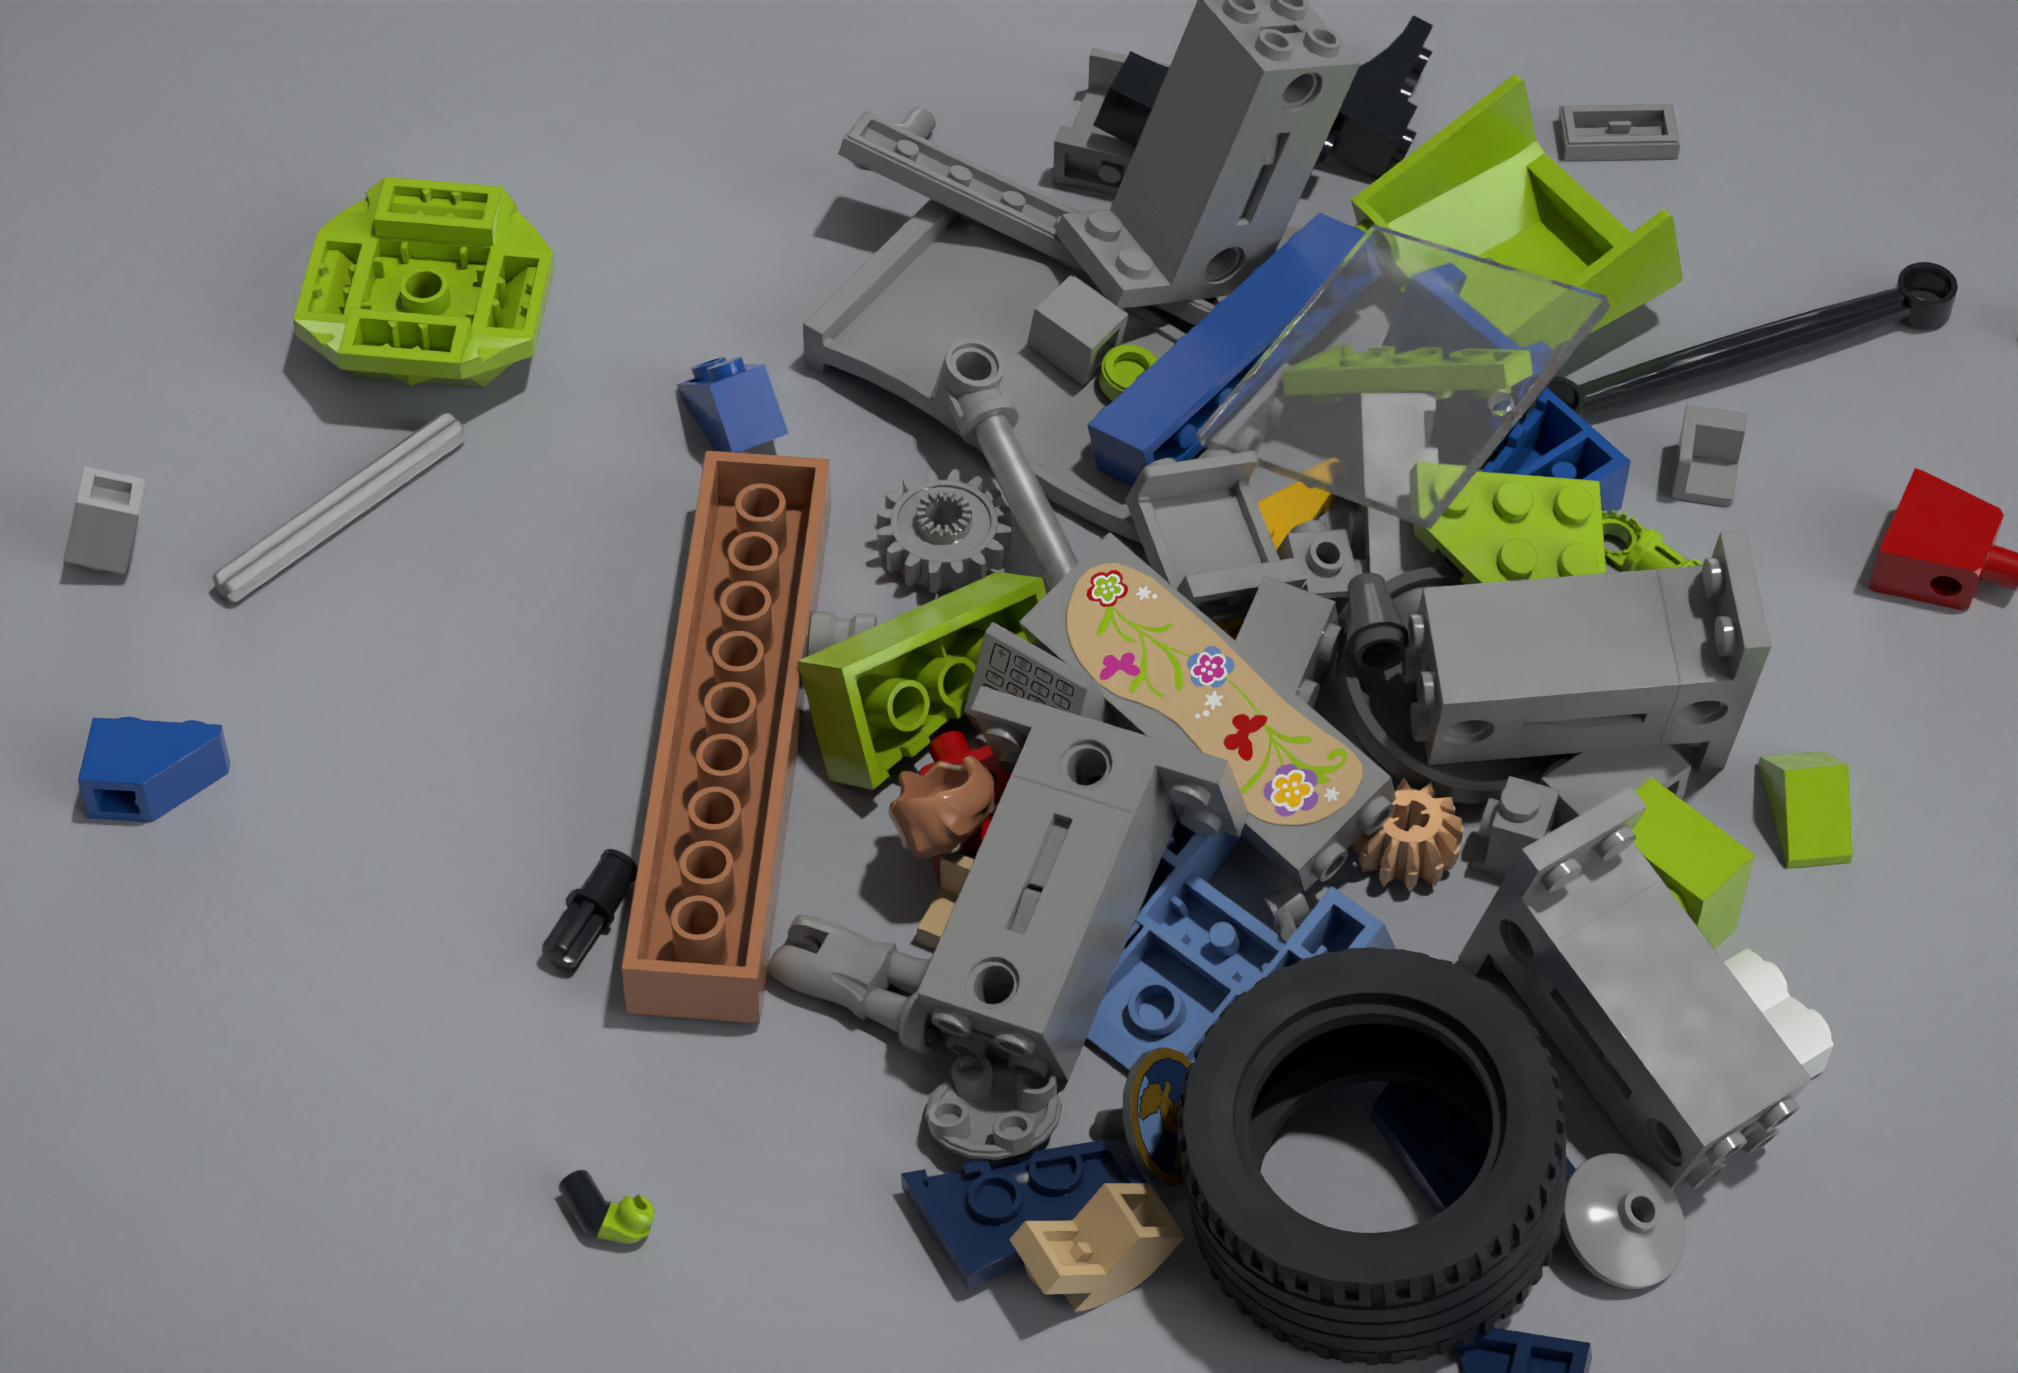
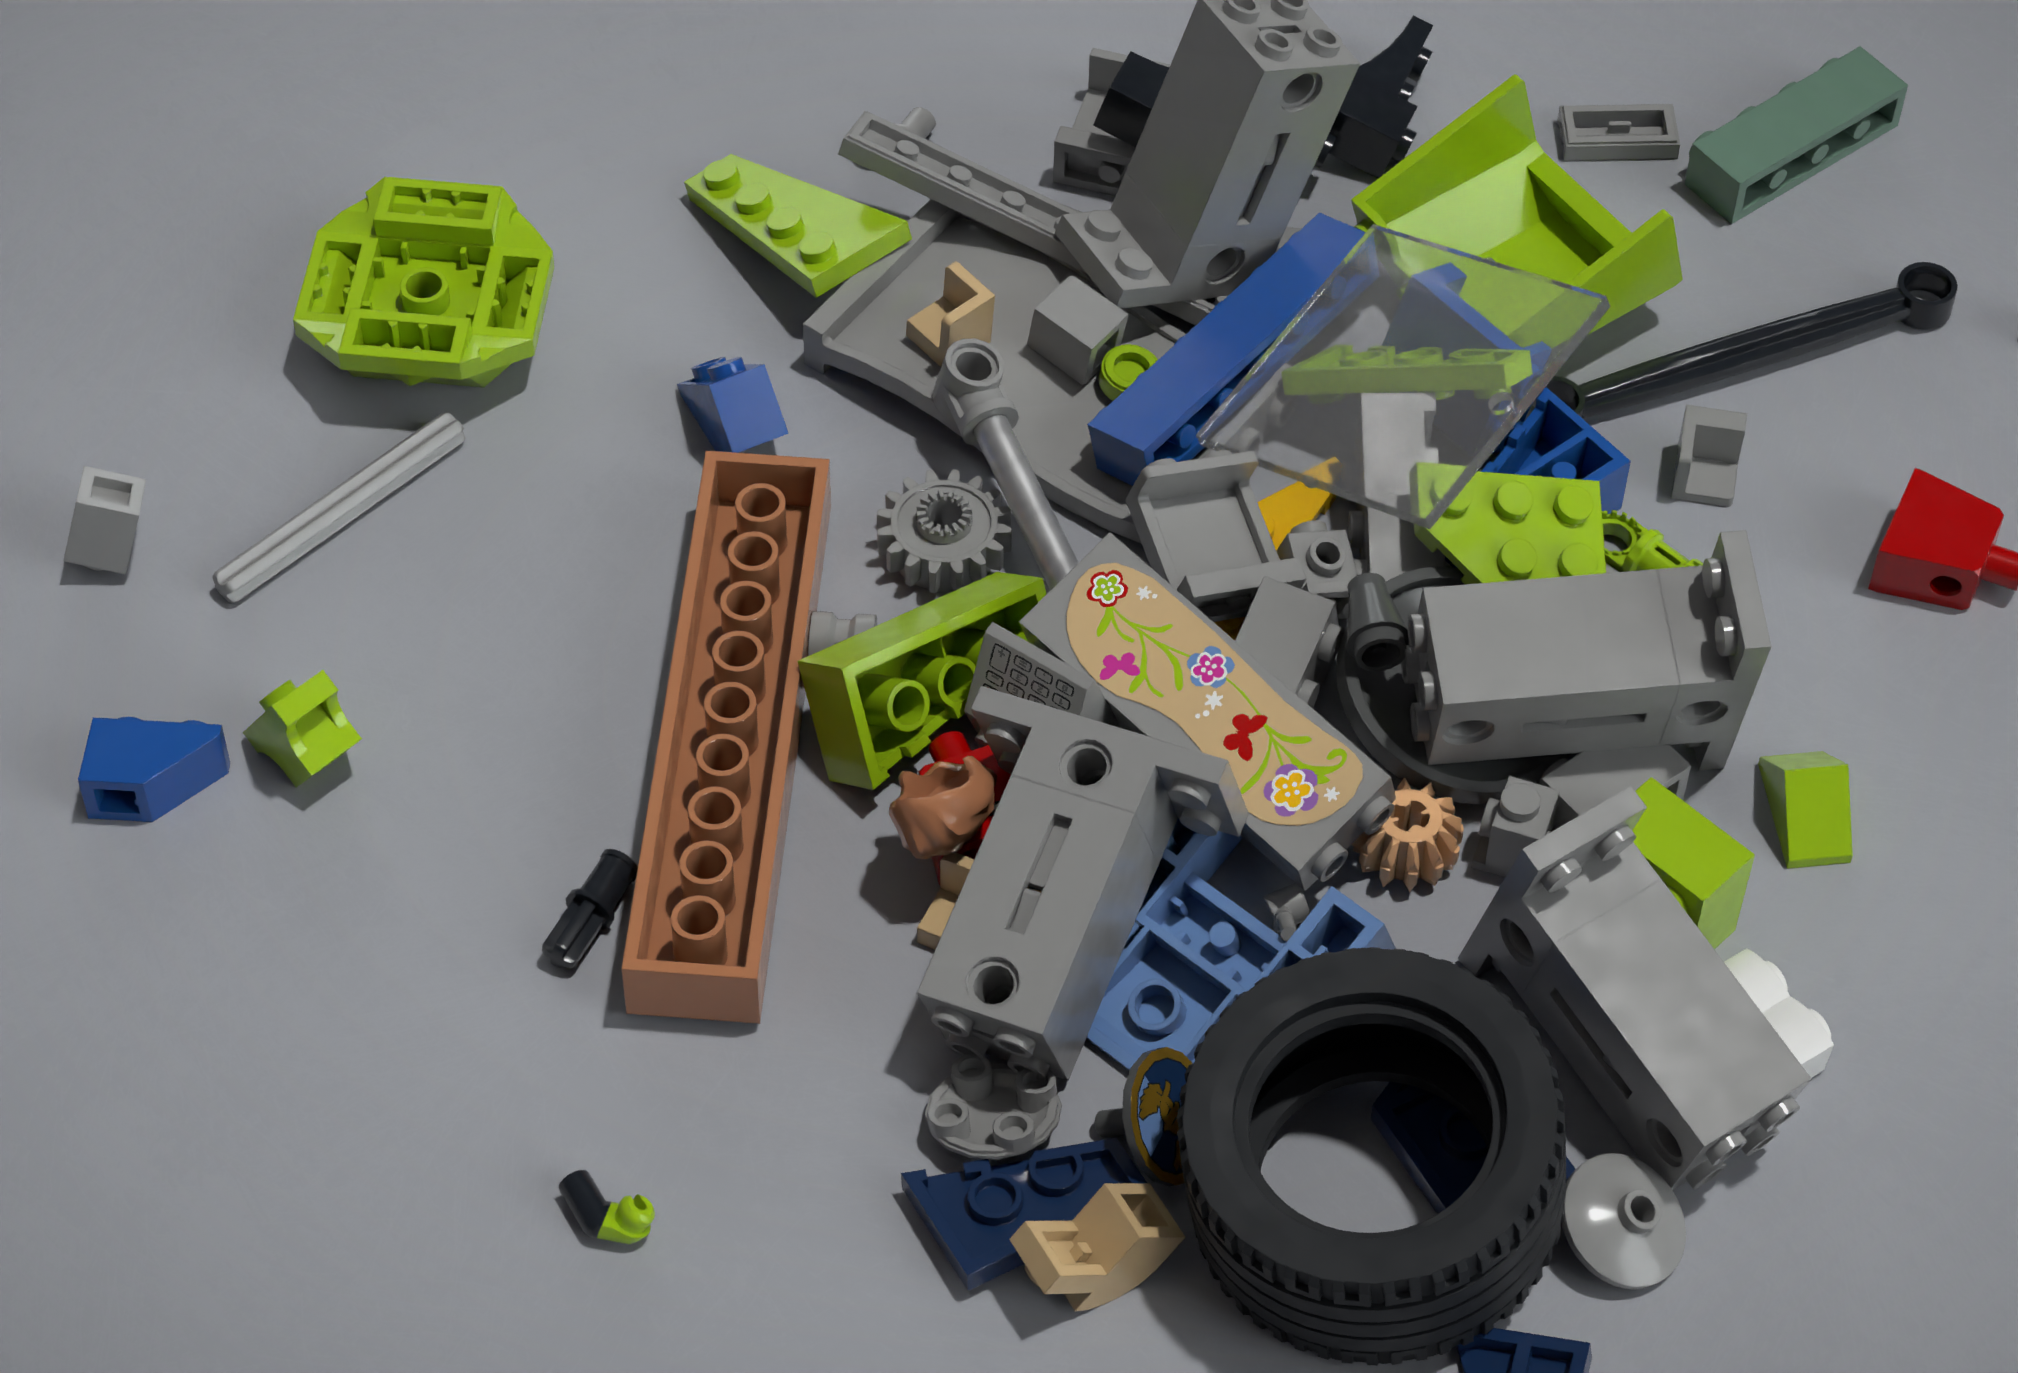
(302, 728): none -> lime brick
(794, 224): none -> lime wing
(856, 974): light grey piece -> none
(960, 314): none -> tan panel
(1795, 134): none -> sand green brick

